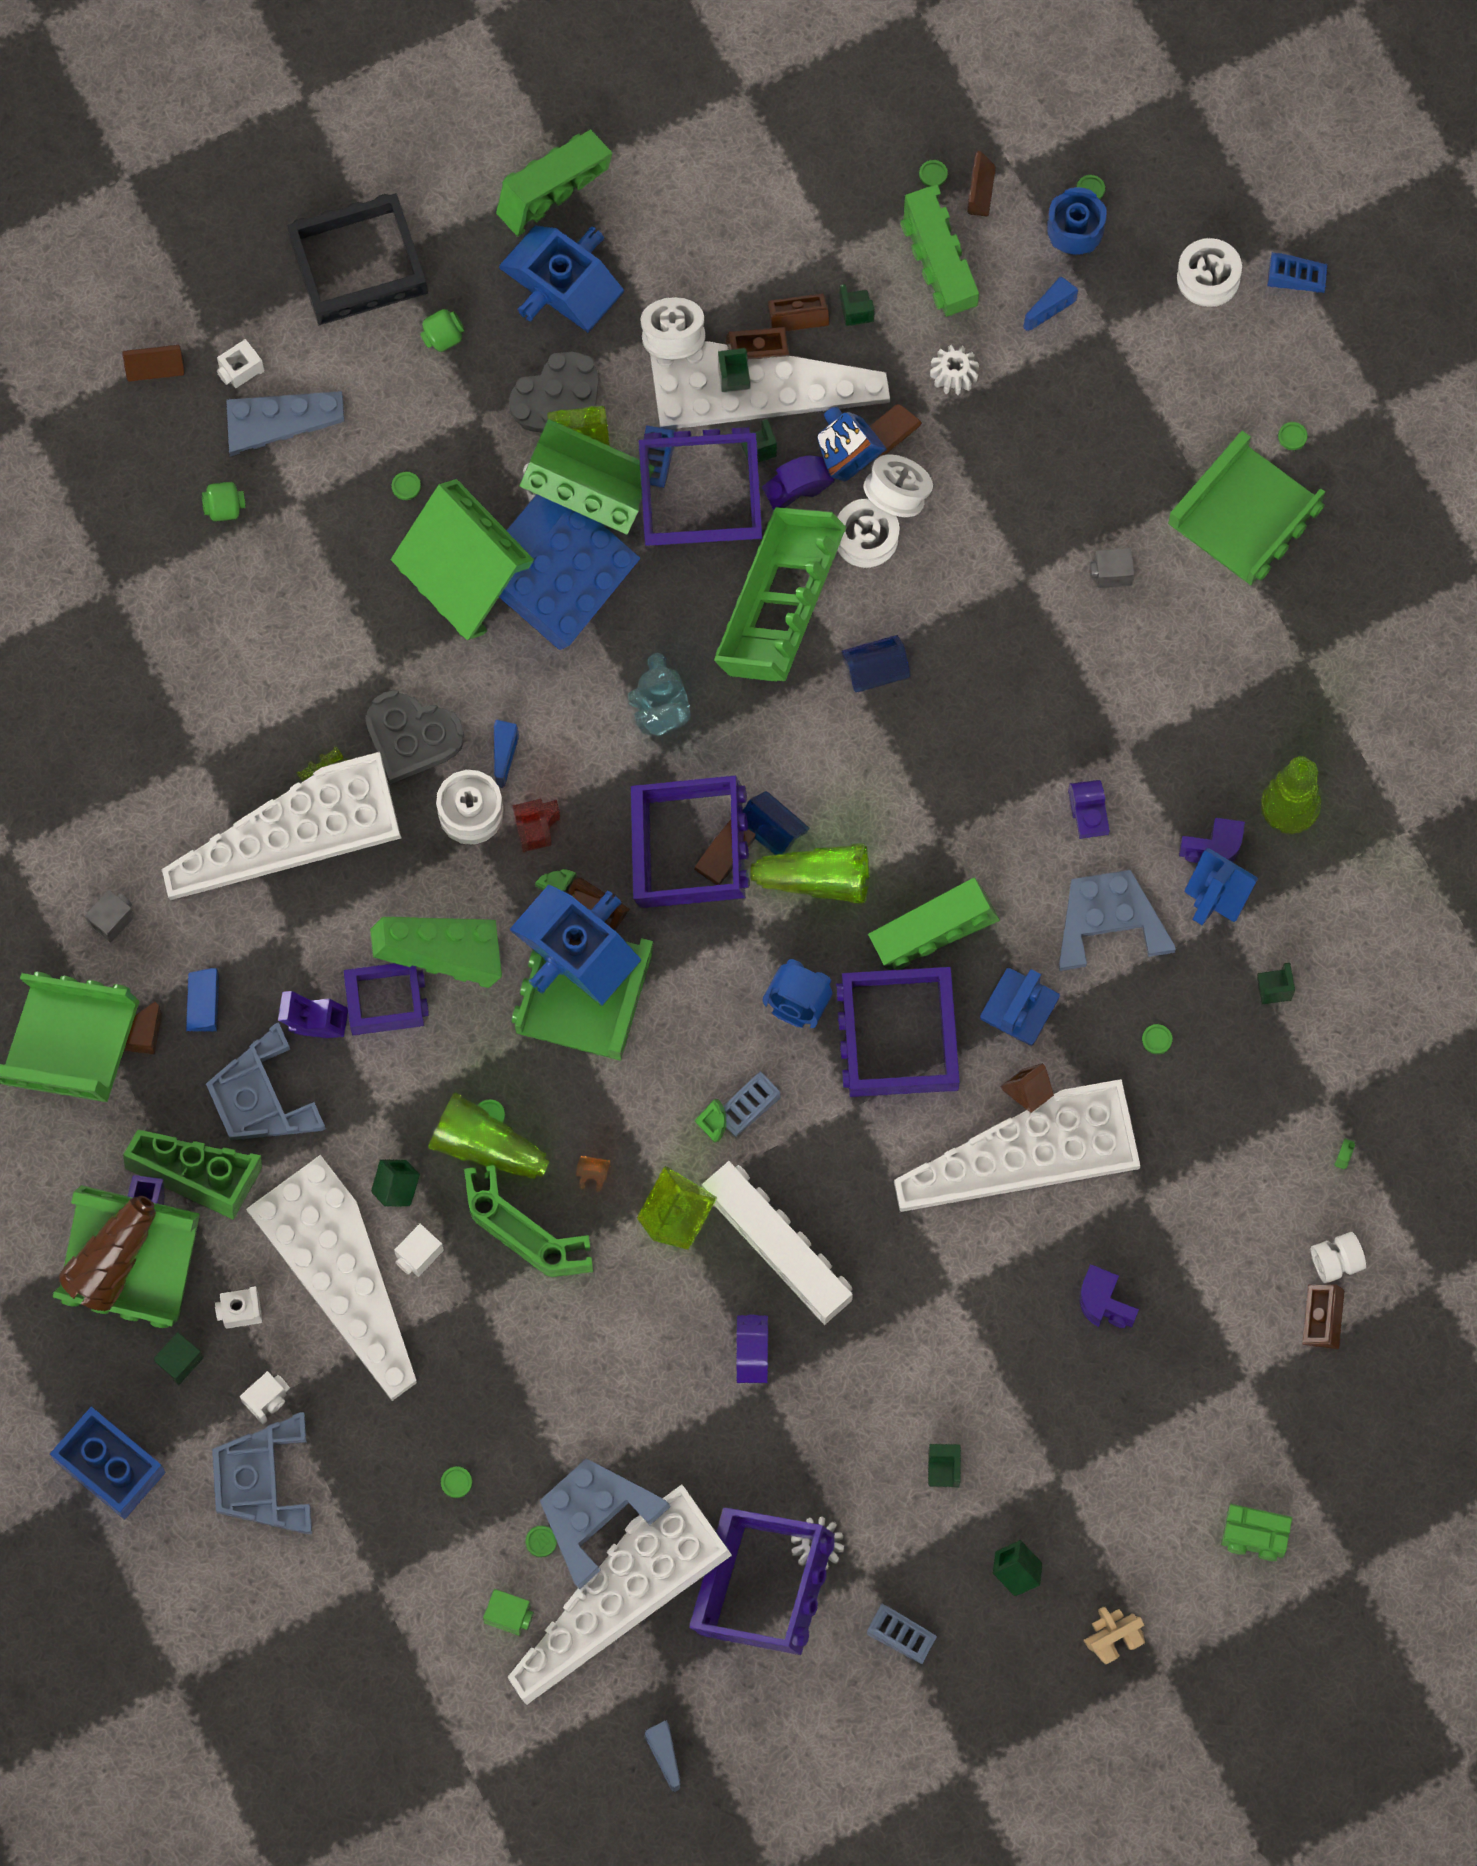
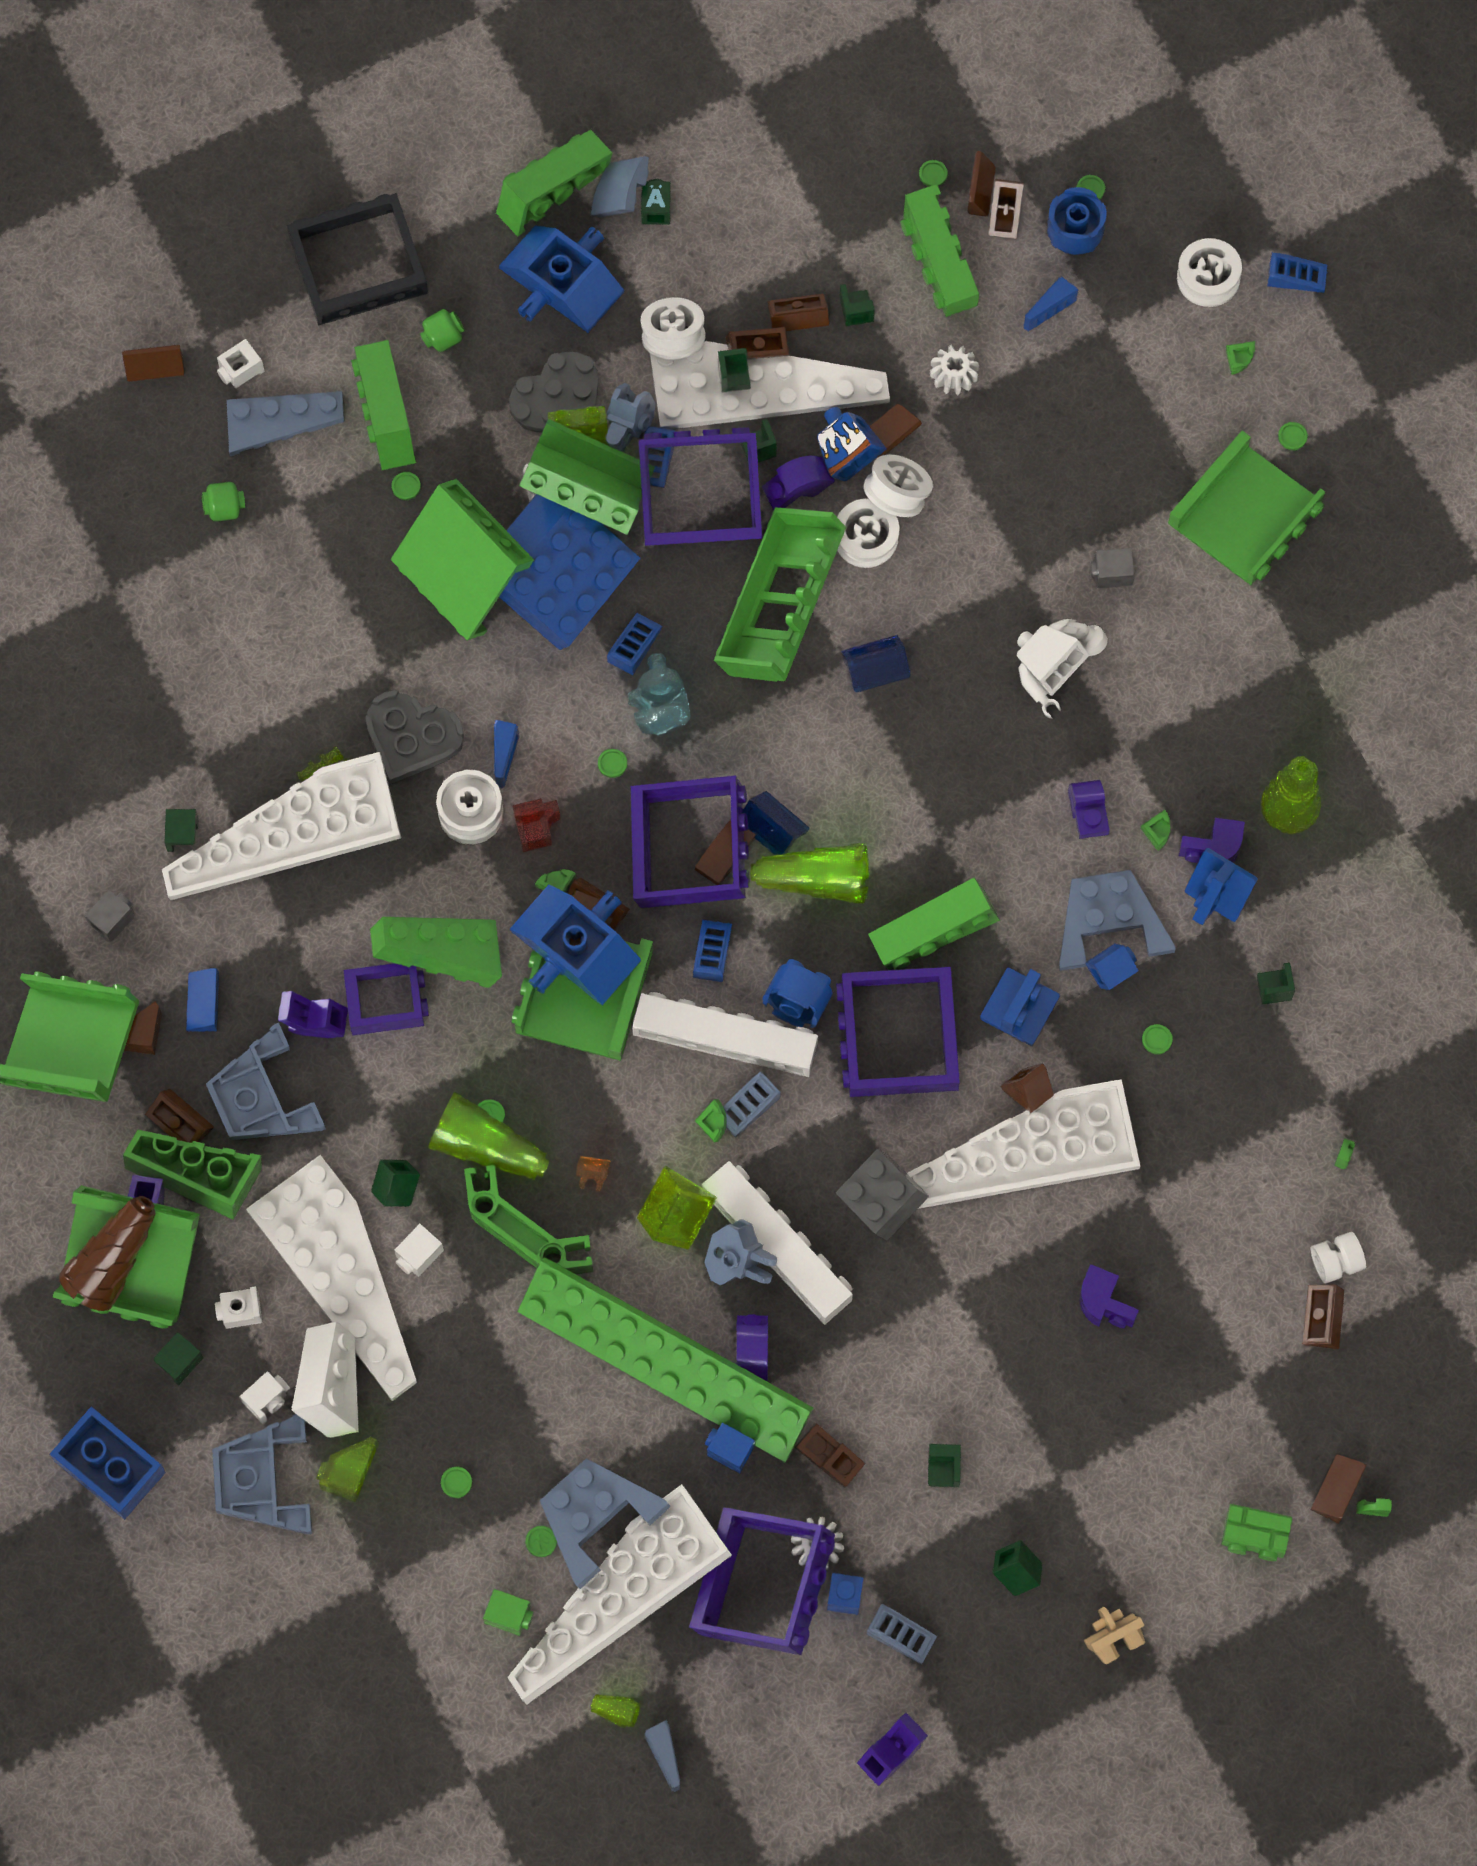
(178, 1118): none -> reddish brown slope
(180, 827): none -> dark green panel
(327, 1381): none -> white wedge
(347, 1469): none -> clear neon green slope
(383, 404): none -> bright green wedge
(612, 763): none -> bright green piece
(616, 1709): none -> clear neon green cone
(618, 185): none -> sand blue slope
(623, 662): none -> blue slope
(628, 416): none -> sand blue hinge
(656, 202): none -> dark green brick
(664, 1359): none -> bright green plate
(710, 972): none -> blue slope
(725, 1034): none -> white brick
(729, 1447): none -> blue brick
(737, 1255): none -> sand blue hinge
(830, 1455): none -> reddish brown slope
(845, 1593): none -> blue brick
(882, 1194): none -> dark grey brick
(892, 1749): none -> dark purple brick
(1006, 208): none -> slope
(1054, 656): none -> white torso
(1112, 966): none -> blue brick
(1157, 829): none -> bright green tile
(1240, 356): none -> bright green tile
(1338, 1488): none -> reddish brown slope
(1381, 1507): none -> bright green tile

